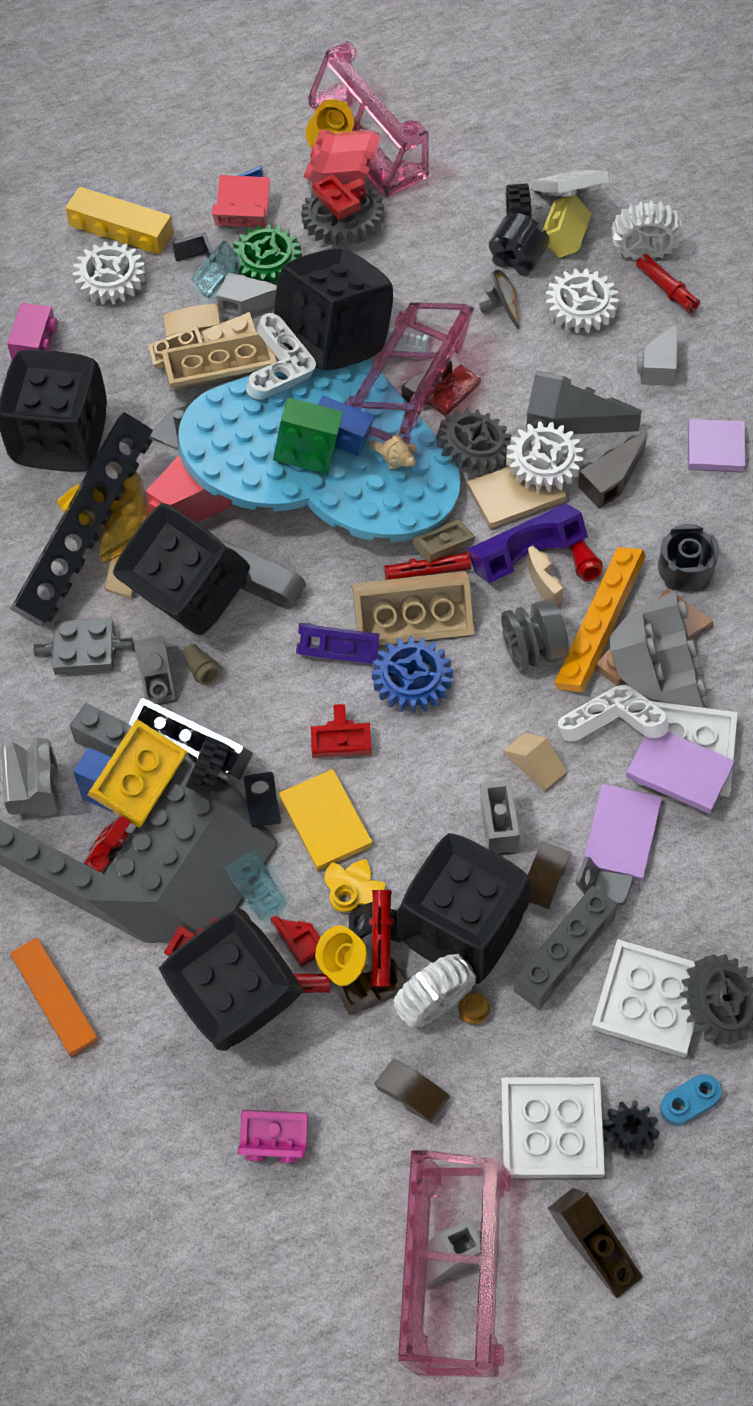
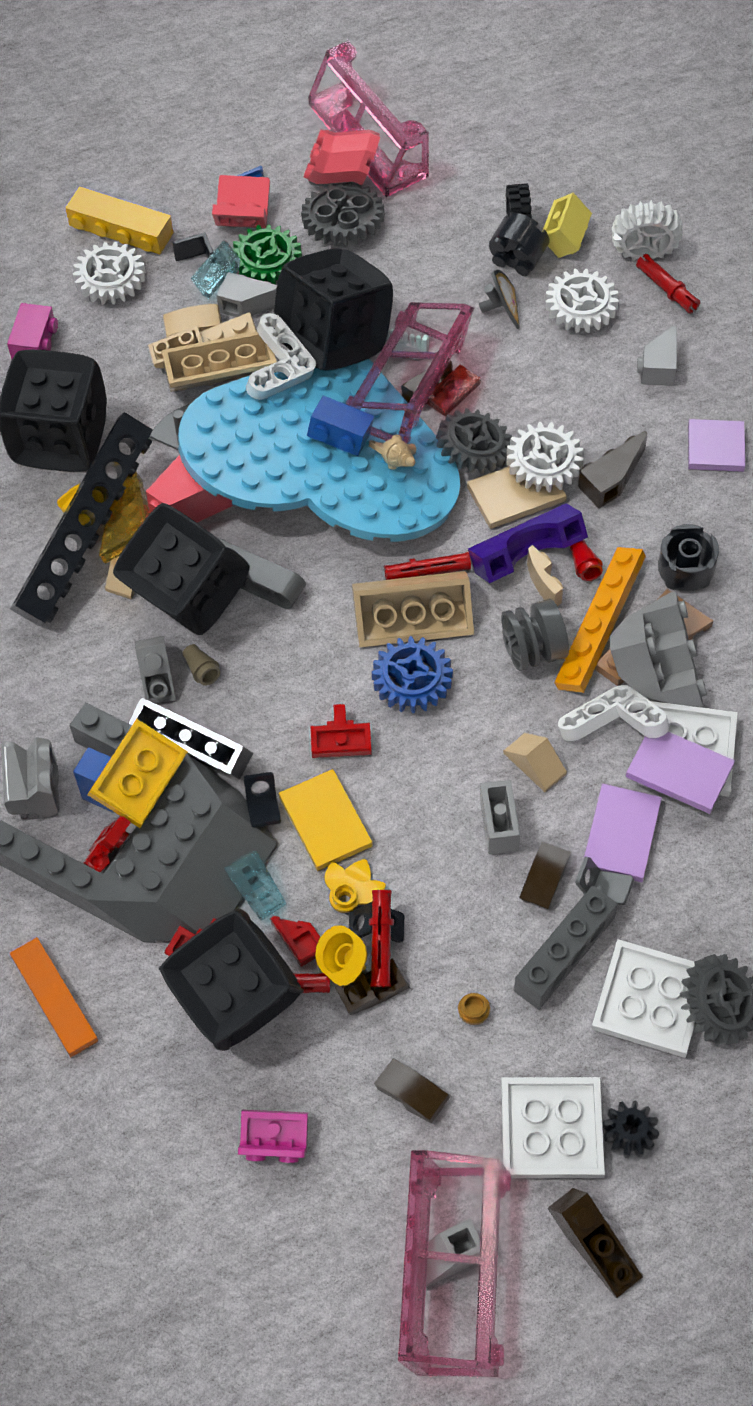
(83, 646): plate -> none
(208, 766): black tyre -> none
(307, 435): green brick -> none
(332, 116): yellow piece -> none
(338, 643): dark purple plate -> none
(339, 197): red hinge -> none
(434, 990): white gear -> none
(443, 540): dark tan plate -> none
(464, 904): black piece -> none
(567, 183): white plate -> none
(577, 409): dark grey wedge -> none
(692, 1099): dark azure plate -> none

